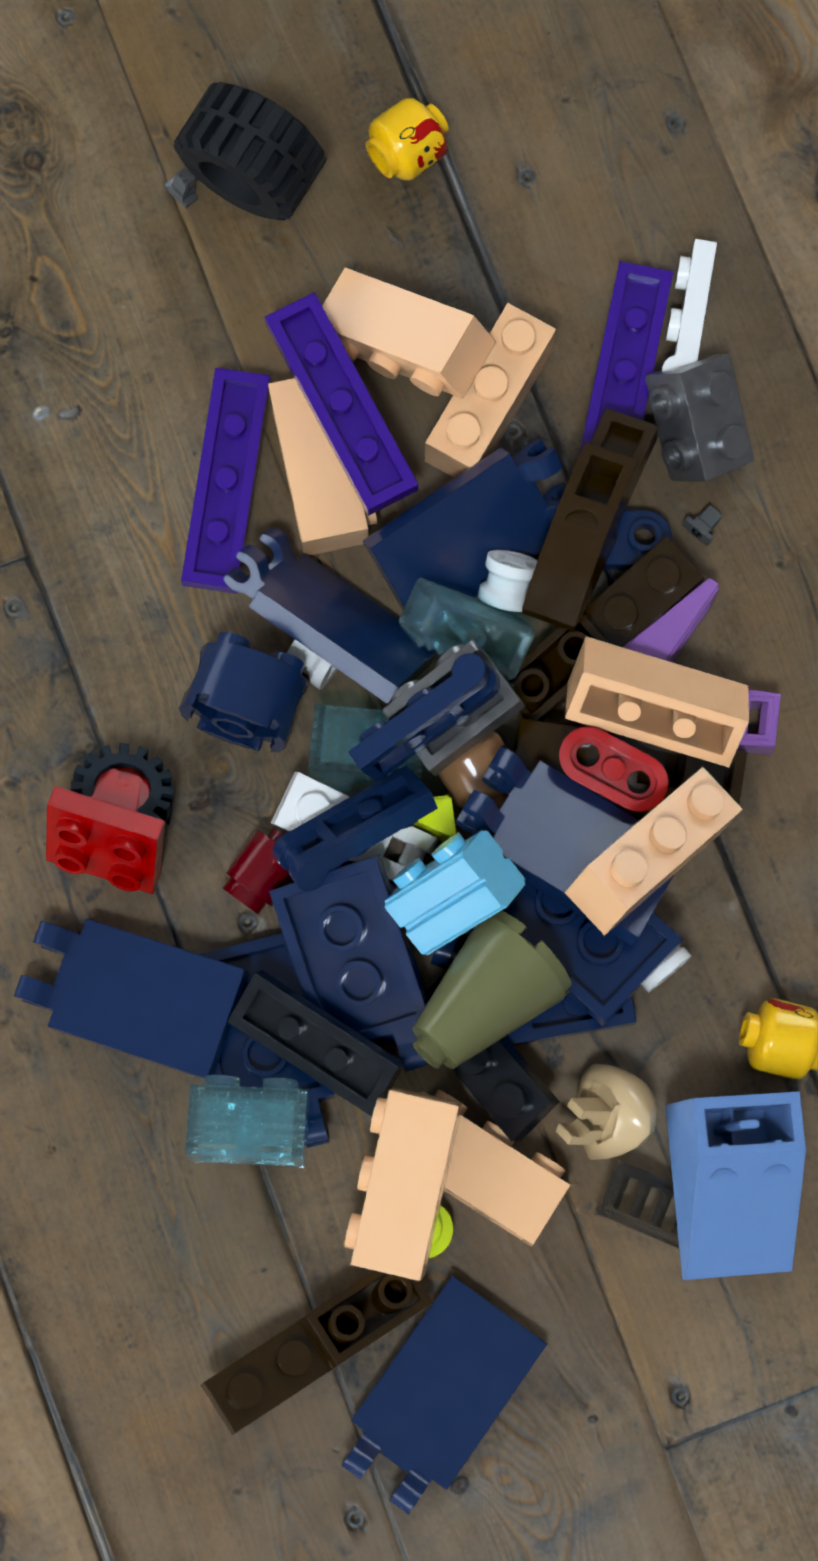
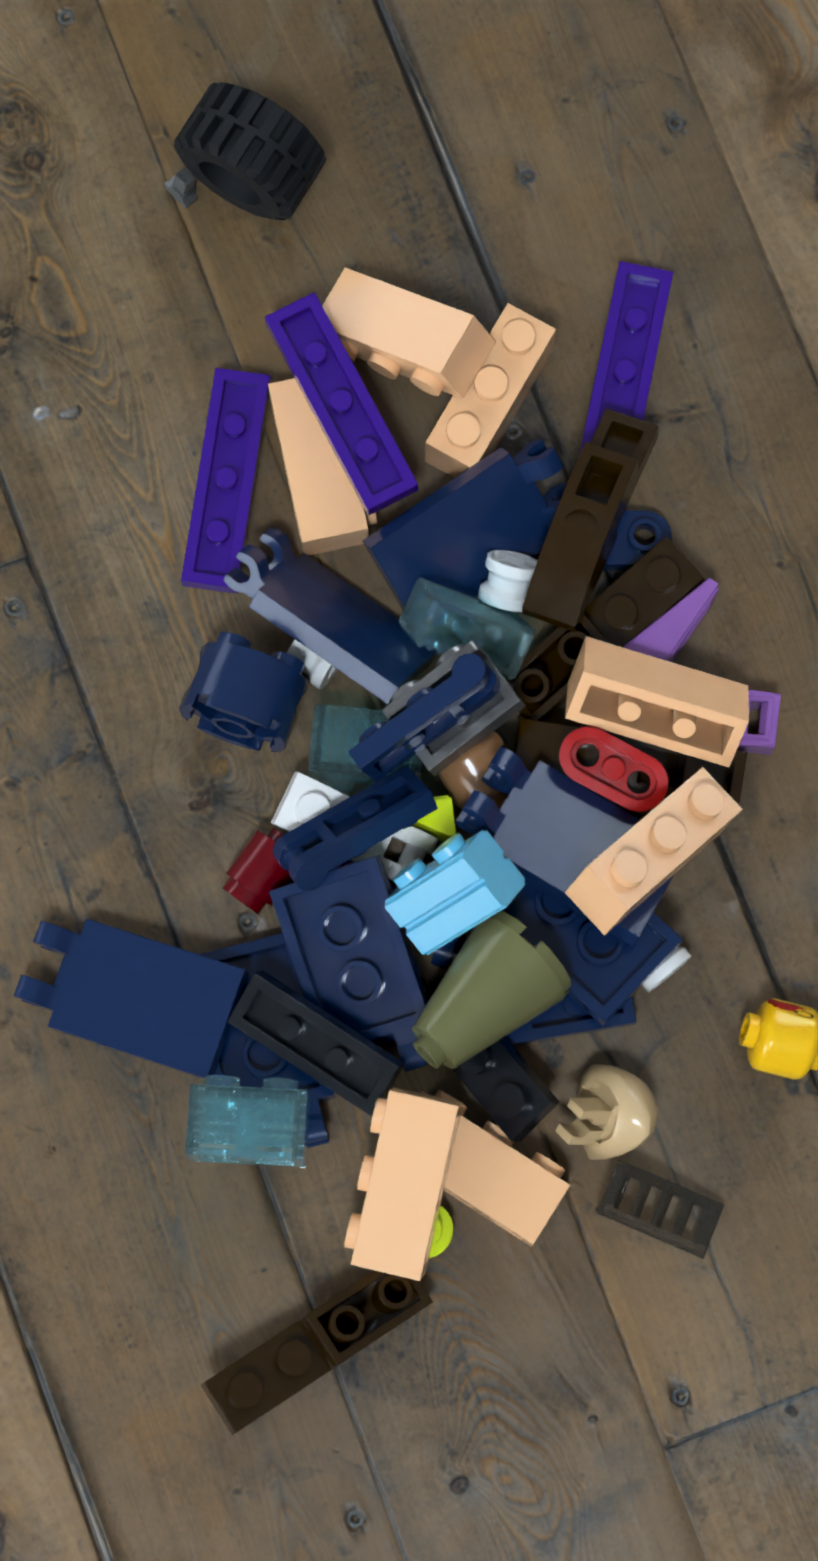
(112, 819): red plate -> none
(407, 139): yellow head -> none
(443, 1391): dark blue tile -> none
(687, 323): white plate -> none
(700, 419): flat silver bracket -> none
(703, 524): dark grey piece -> none
(736, 1182): medium blue slope -> none

